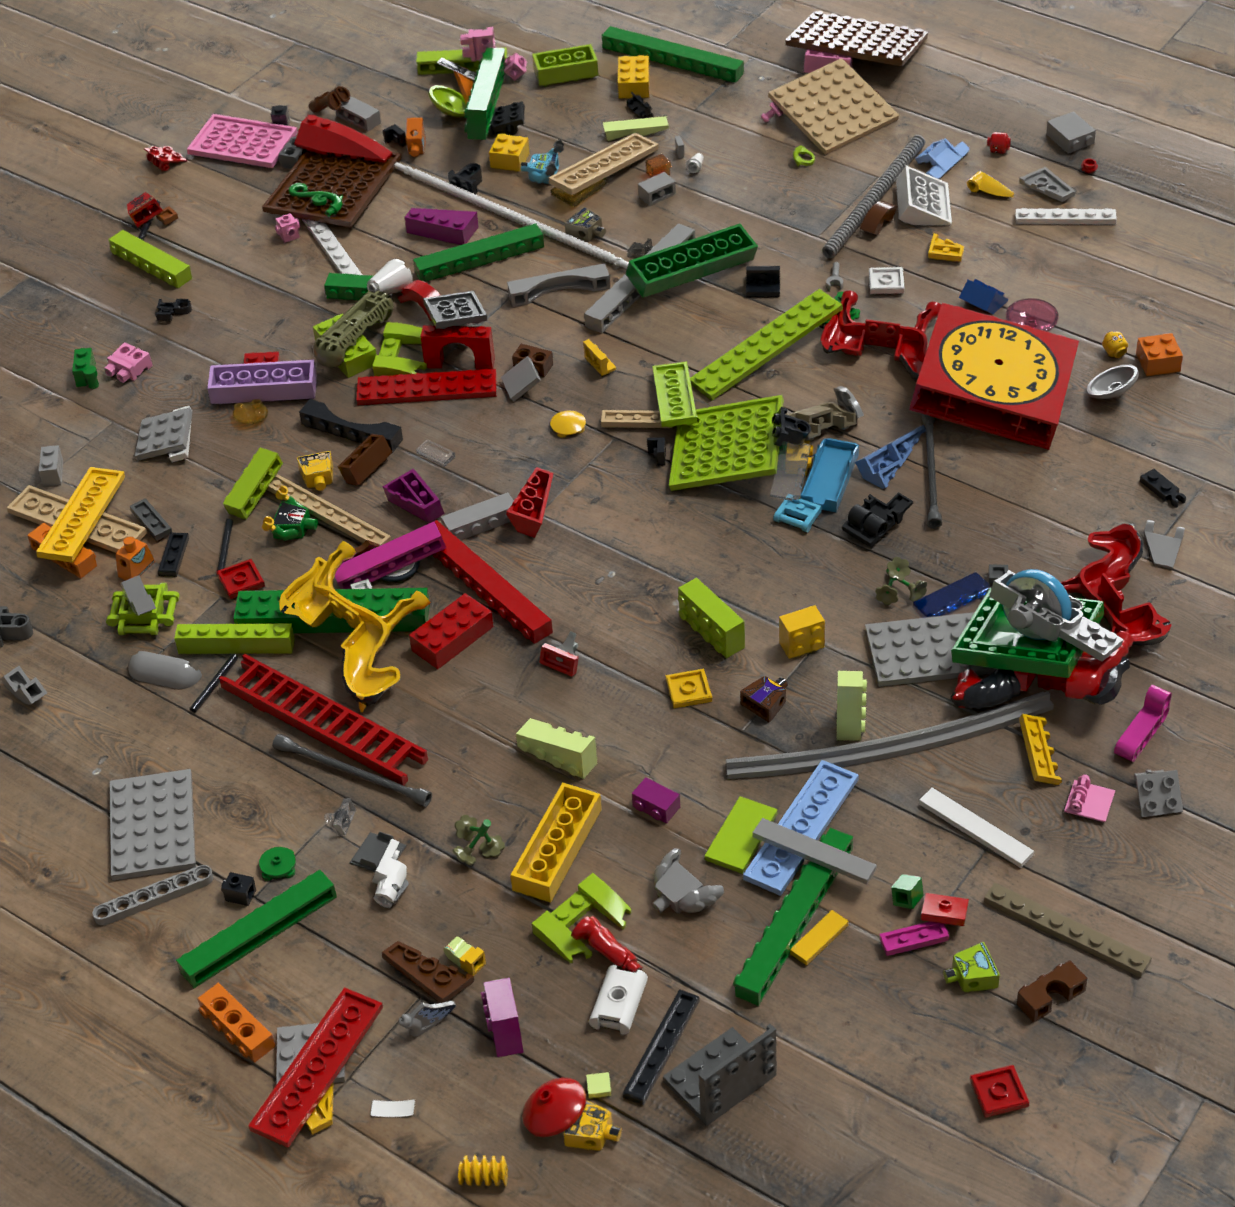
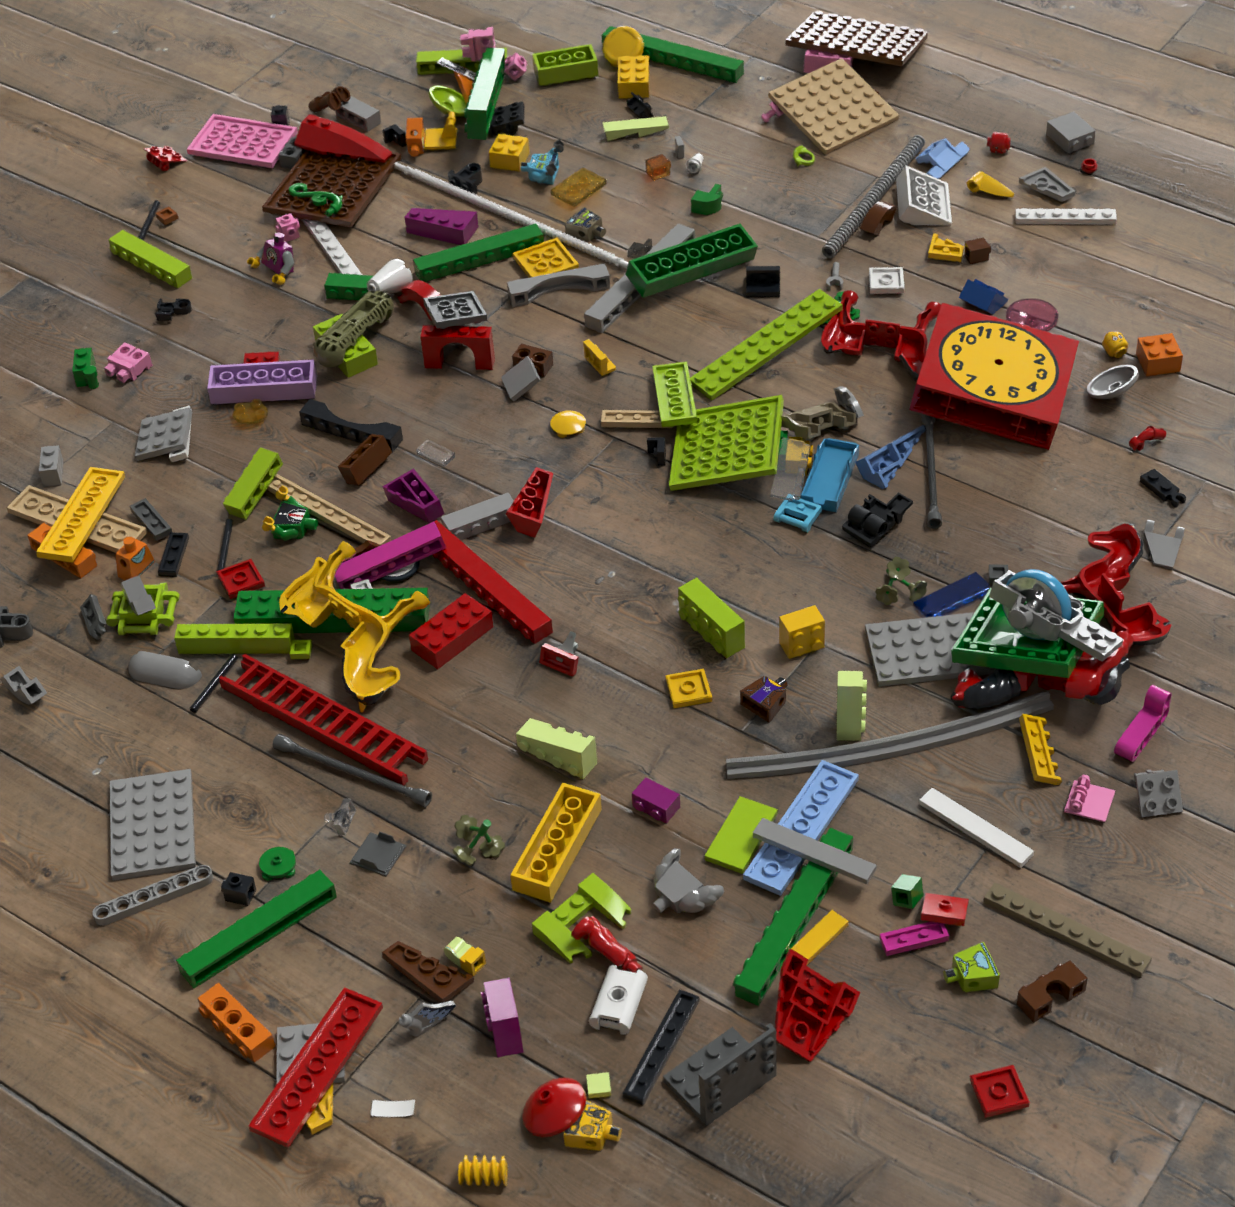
(93, 616): none -> dark grey hinge
(143, 208): red torso -> none
(277, 256): none -> torso
(300, 649): none -> lime plate
(316, 469): yellow torso -> none
(388, 361): lime wedge -> none
(390, 877): white plate -> none
(426, 387): red plate -> none
(442, 137): none -> yellow plate
(545, 258): none -> yellow plate
(603, 163): tan plate -> none
(622, 42): none -> yellow piece
(656, 189): light grey brick -> none
(707, 202): none -> green brick
(789, 428): black pin -> none
(809, 1007): none -> red wedge
(977, 250): none -> reddish brown brick
(1148, 434): none -> red piece

